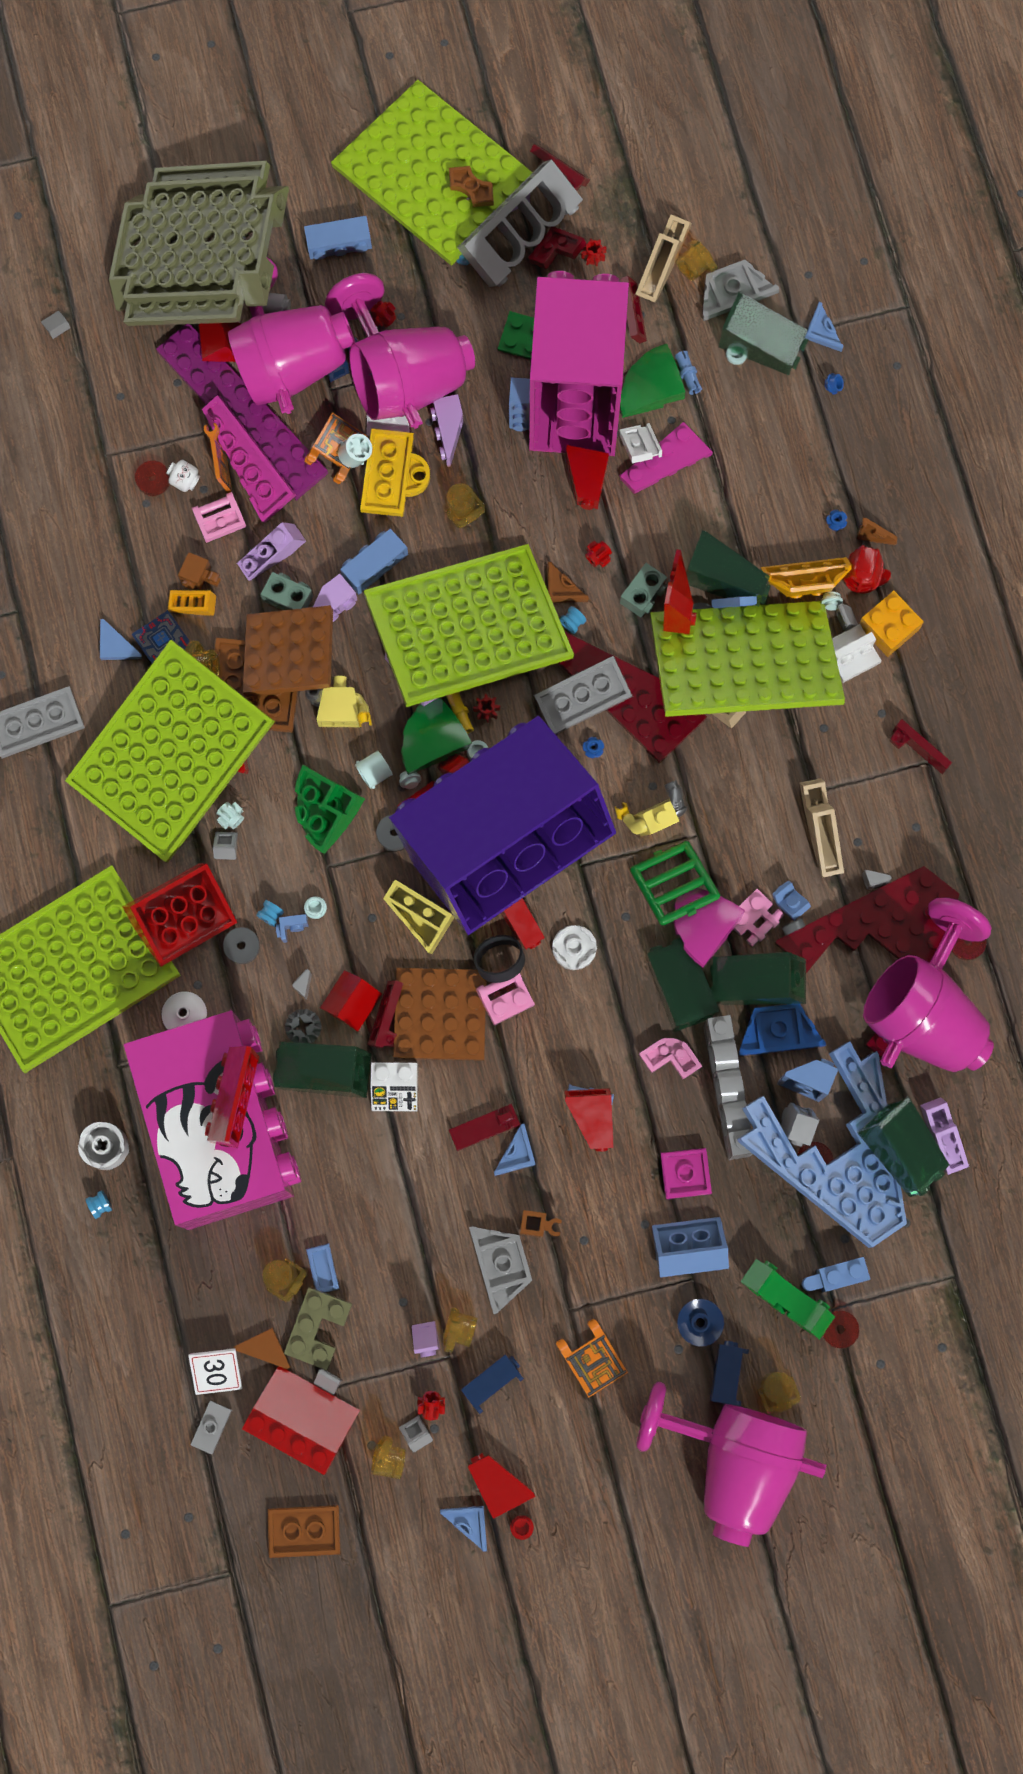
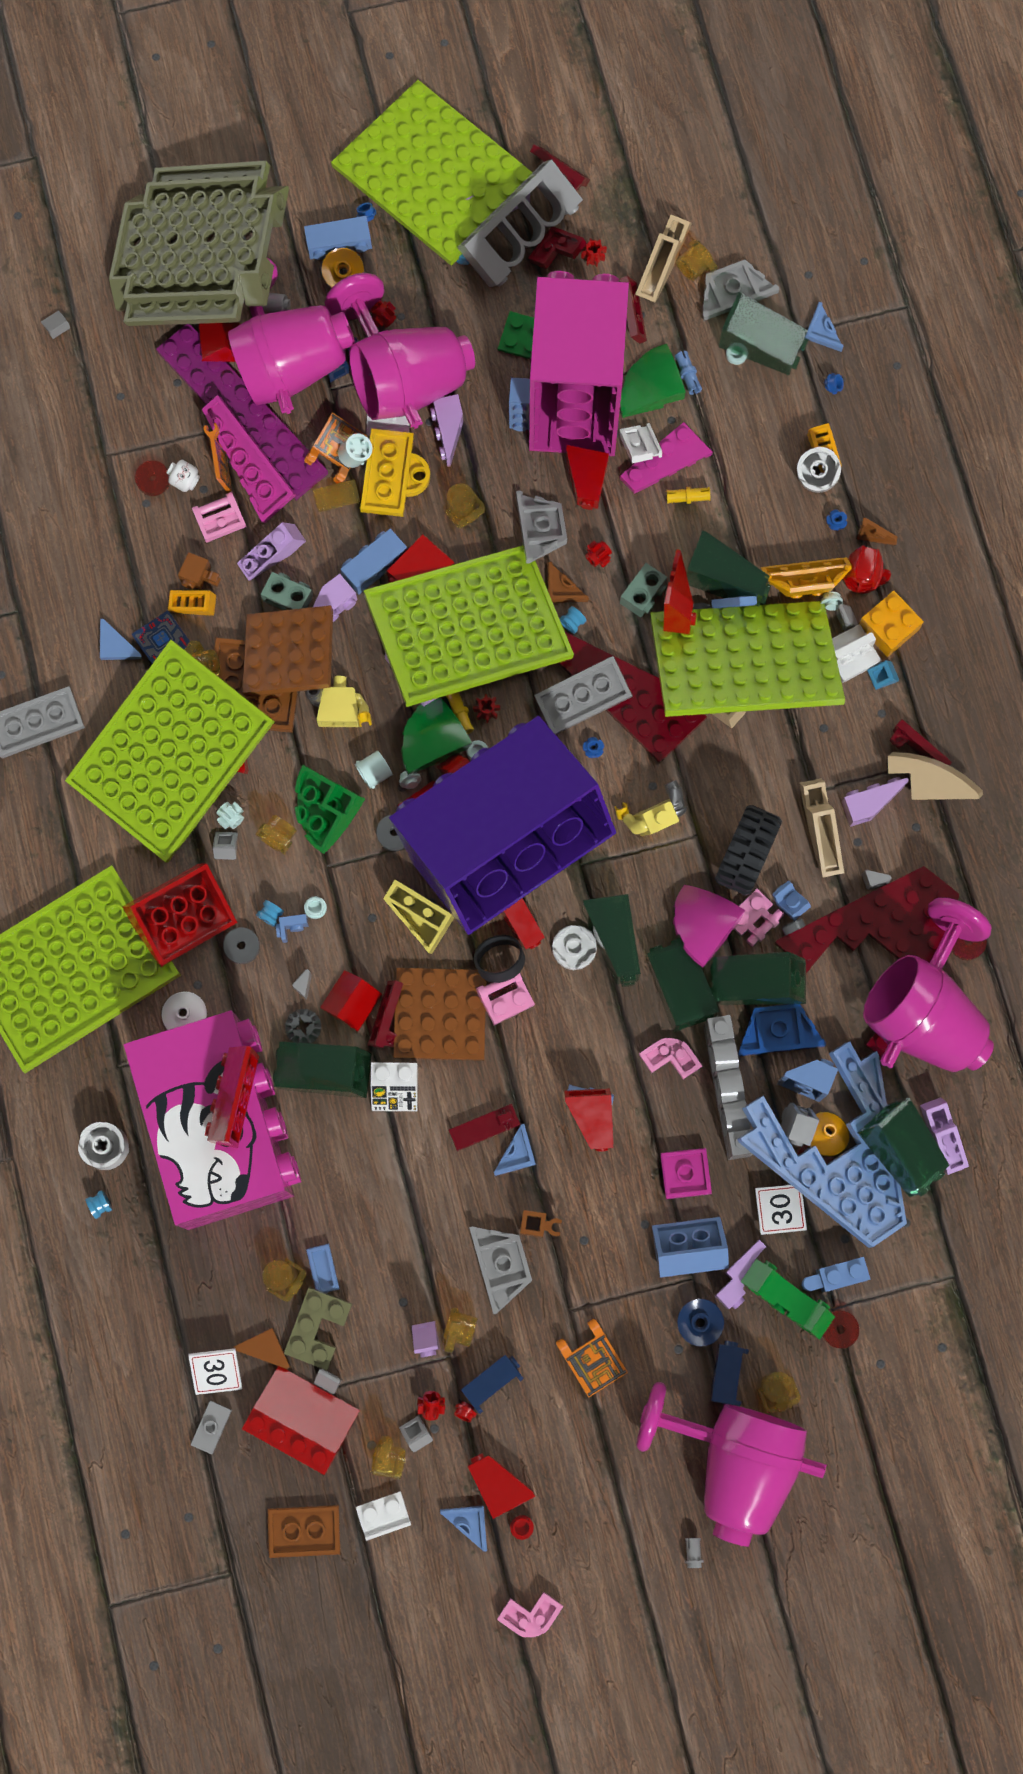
(277, 834): none -> clear yellow piece
(336, 495): none -> clear yellow plate
(340, 259): none -> light orange dish
(366, 209): none -> blue plate
(383, 1515): none -> white plate
(418, 559): none -> red slope
(465, 1411): none -> red plate
(478, 191): dark orange tile -> none
(530, 1623): none -> bright pink plate
(540, 525): none -> light grey wing
(614, 933): none -> clear green slope
(688, 495): none -> yellow pin
(693, 1553): none -> light grey pin
(694, 862): green bar -> none
(733, 1291): none -> lavender slope
(748, 850): none -> black tyre
(780, 1209): none -> white piece
(813, 458): none -> white brick
(819, 431): none -> light orange slope
(832, 1143): none -> light orange dish
(865, 805): none -> lavender slope
(883, 674): none -> dark azure slope
(933, 778): none -> tan slope

